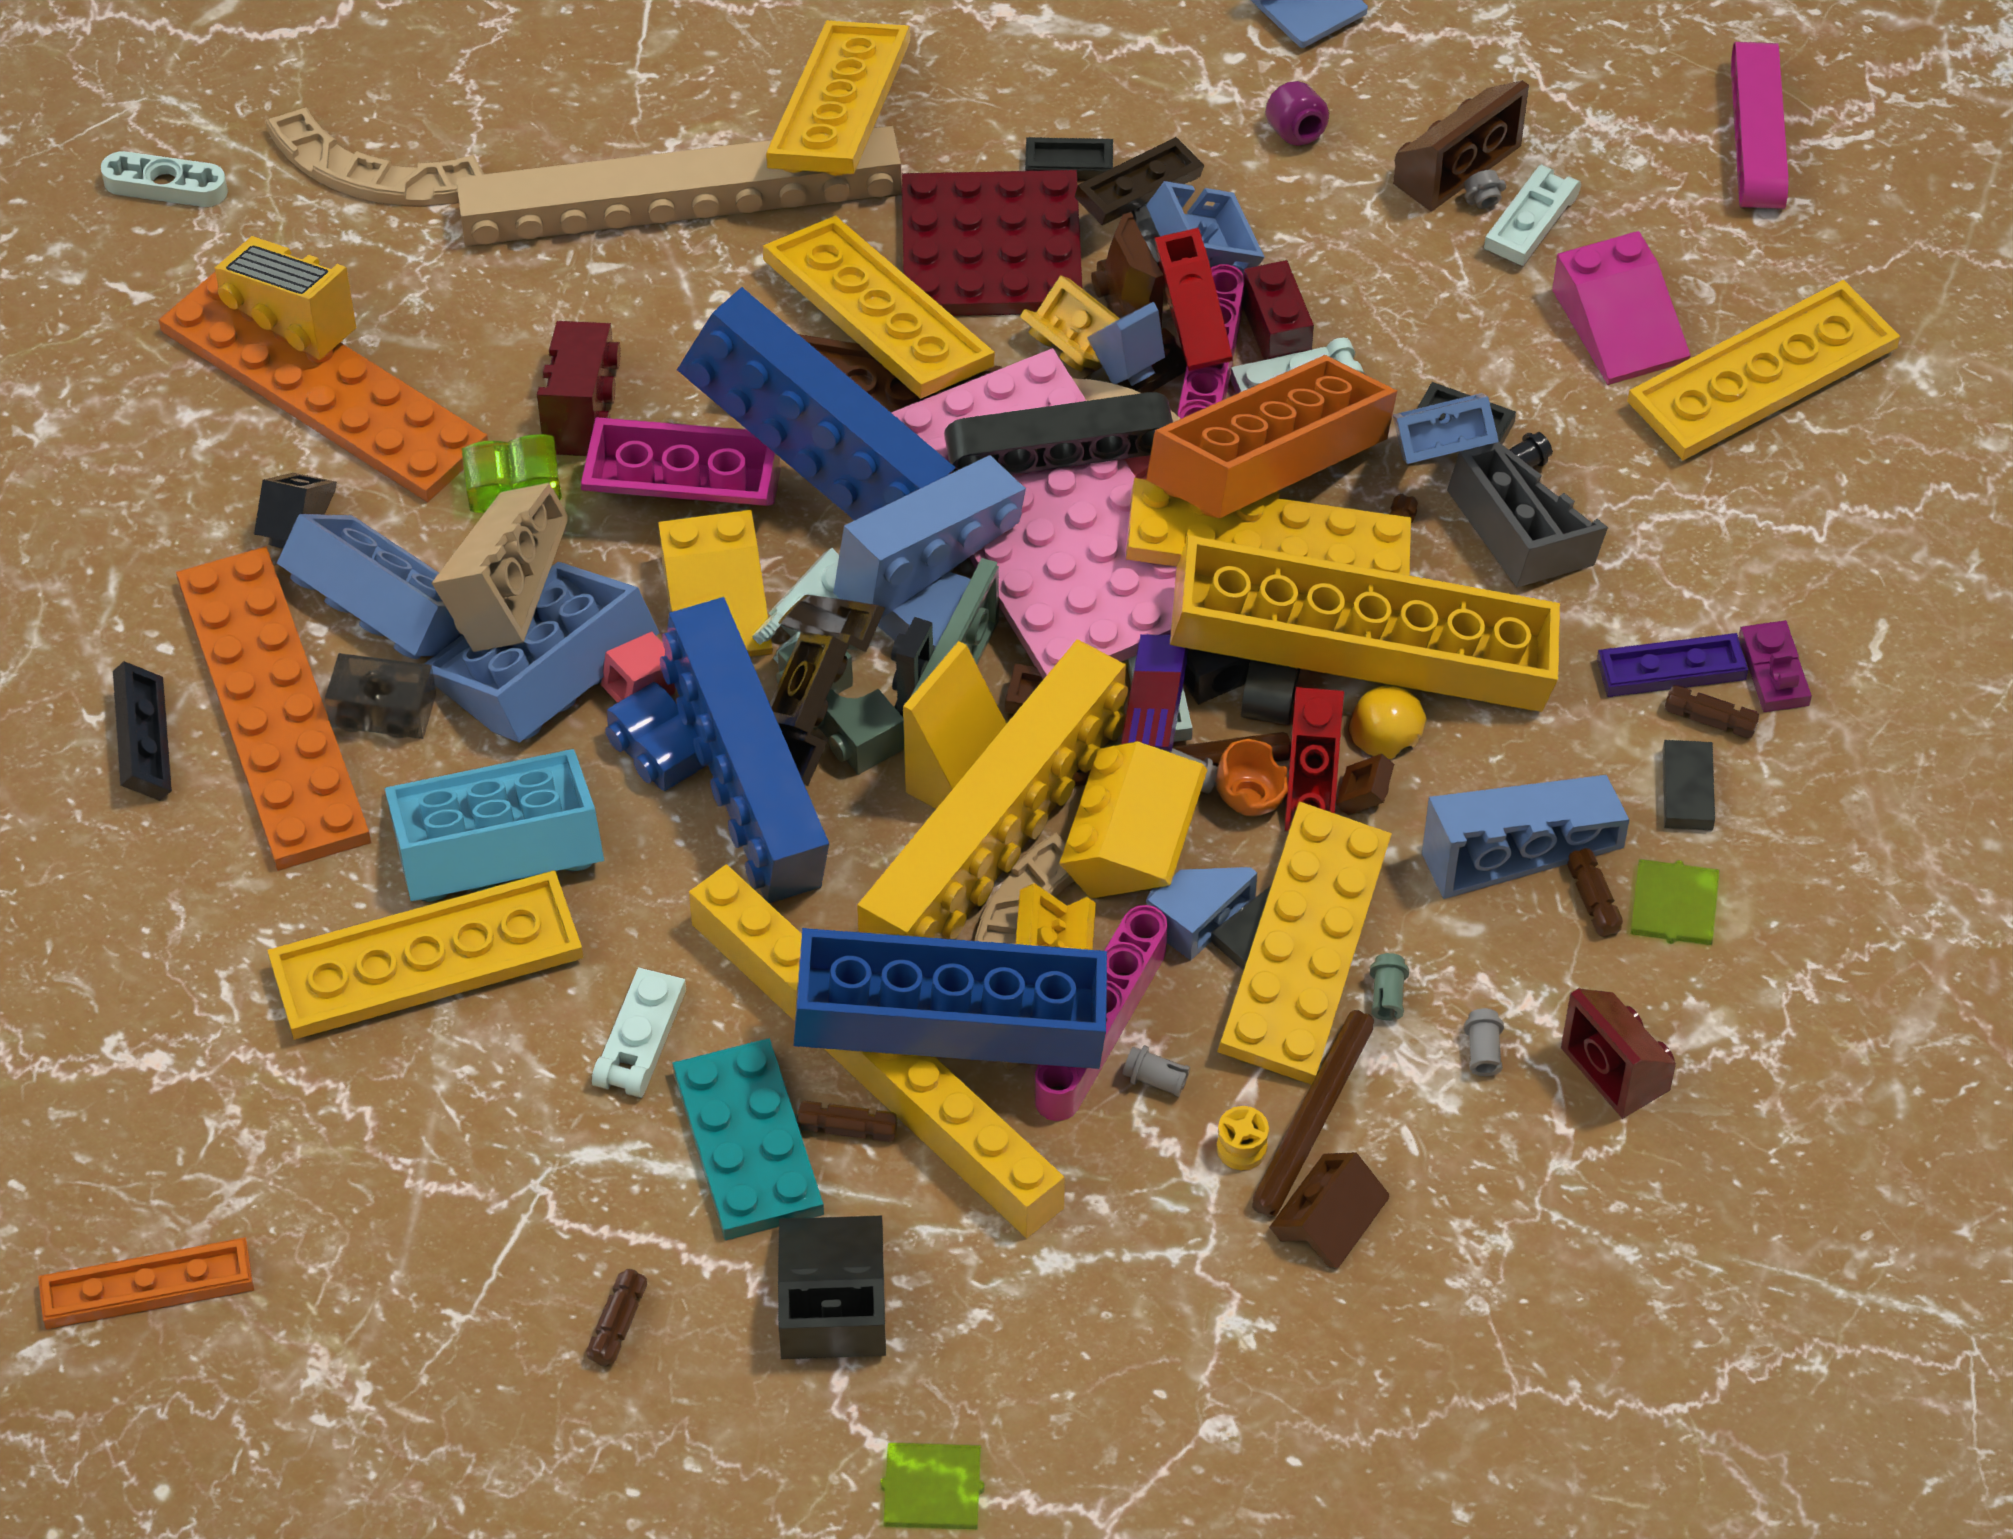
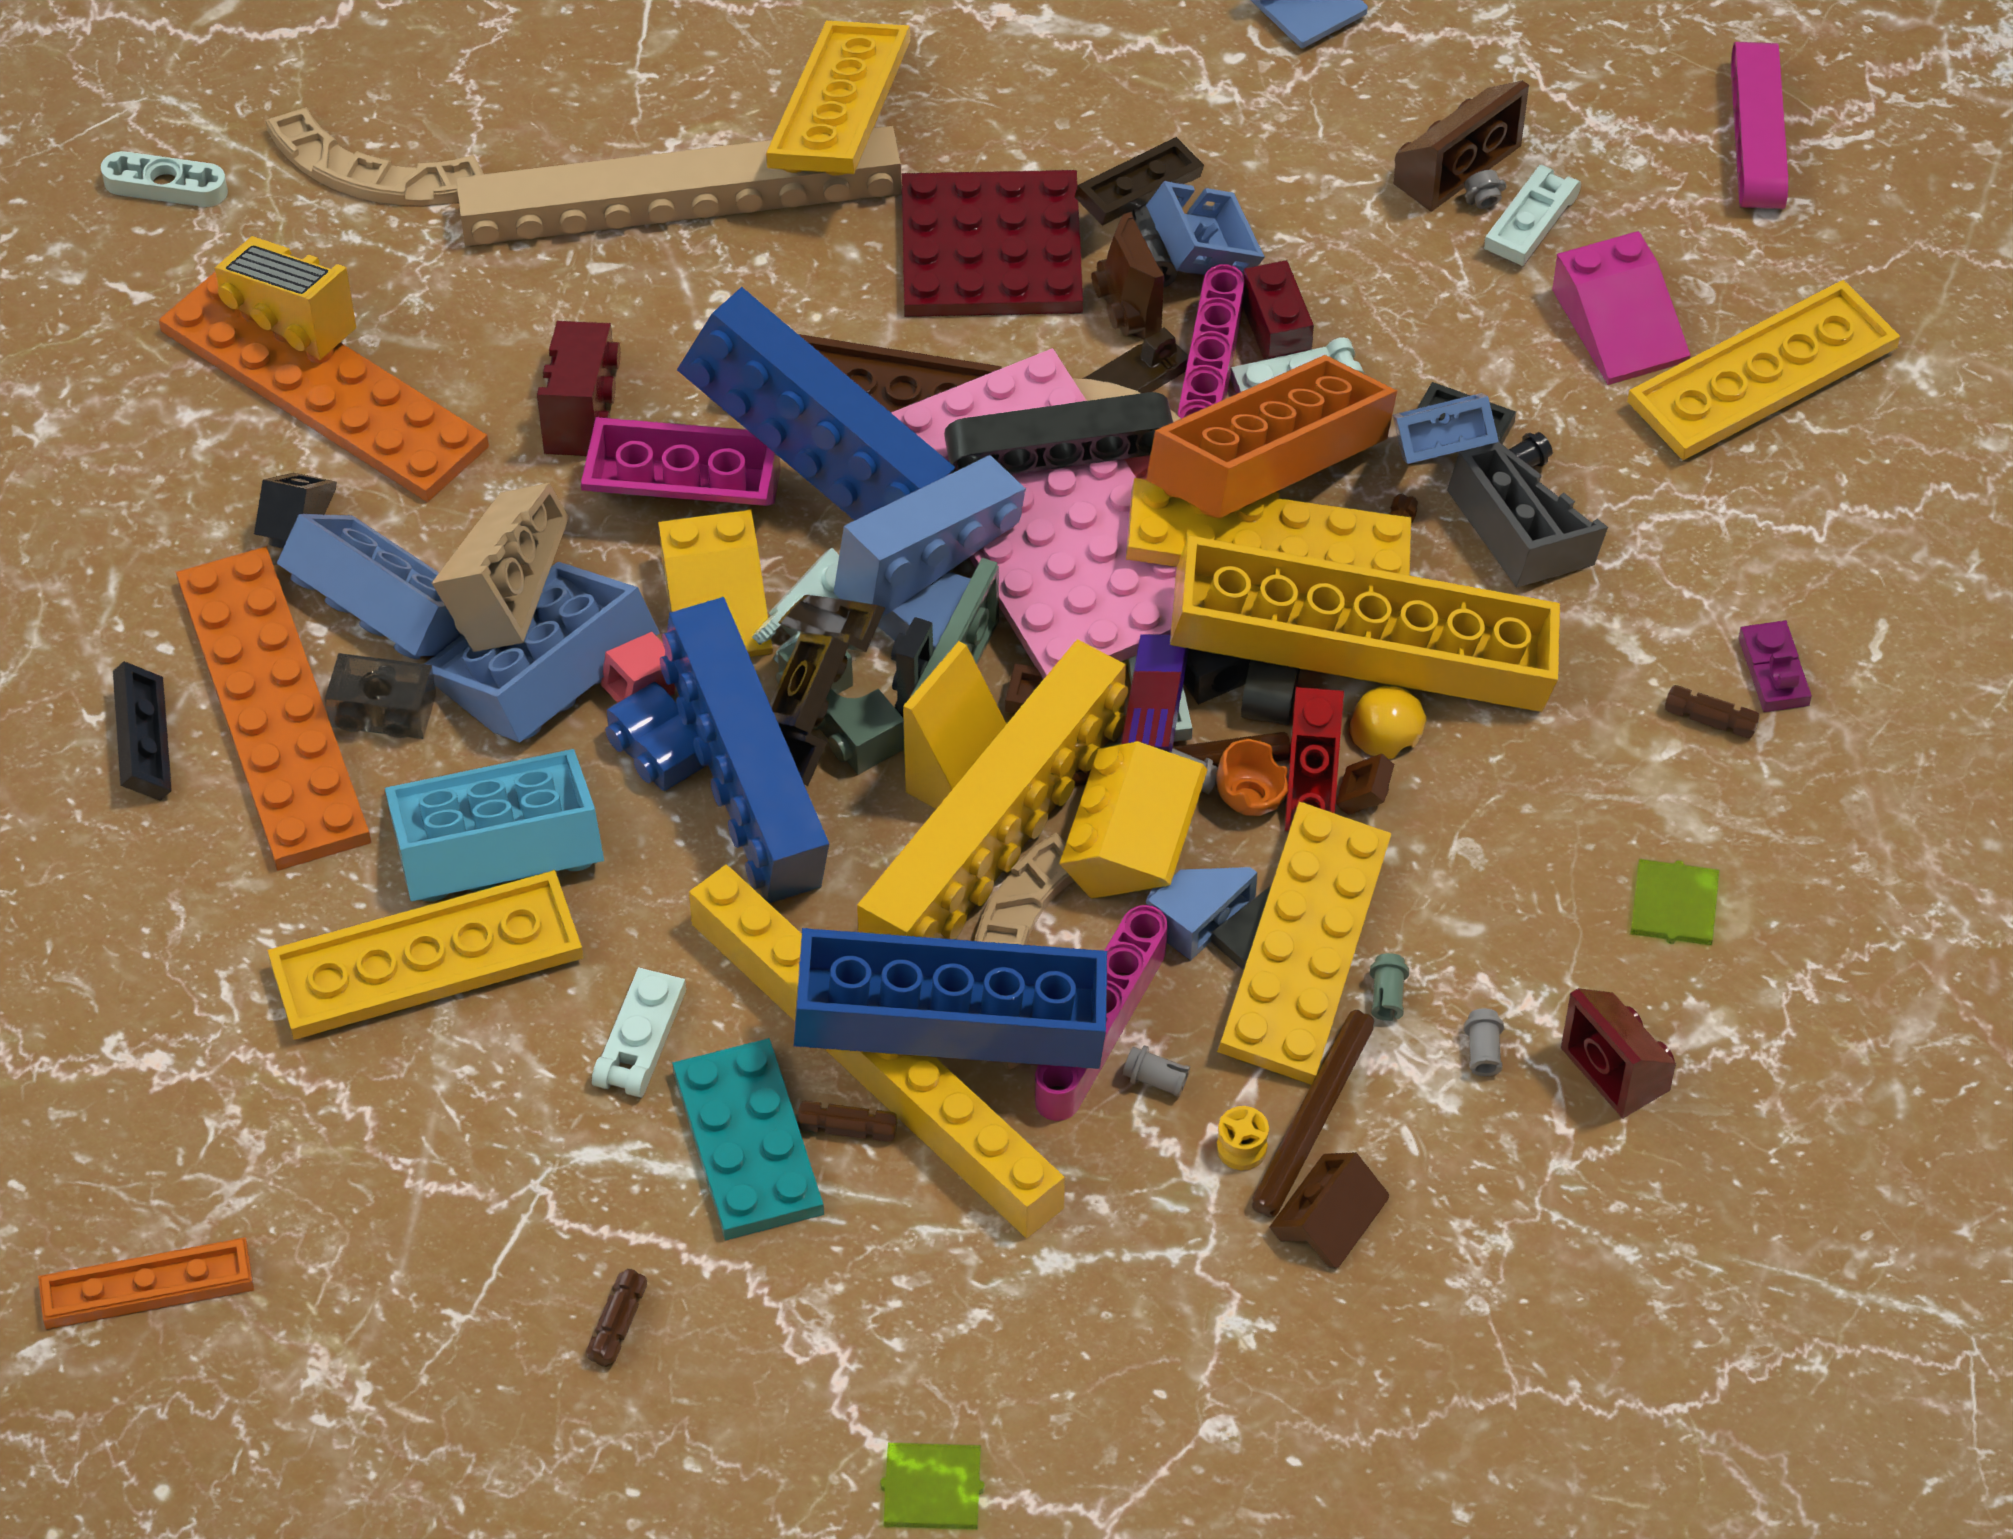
(508, 466): clear neon green brick -> none
(831, 1287): pearl dark grey slope -> none
(878, 306): yellow plate -> none
(1051, 923): yellow bracket -> none
(1067, 320): yellow bracket -> none
(1085, 155): pearl dark grey tile -> none
(1130, 345): medium blue slope -> none
(1193, 299): red slope -> none
(1297, 113): magenta head -> none
(1518, 831): medium blue wedge -> none
(1594, 892): reddish brown axle -> none
(1672, 663): dark purple tile -> none
(1688, 785): pearl dark grey tile -> none

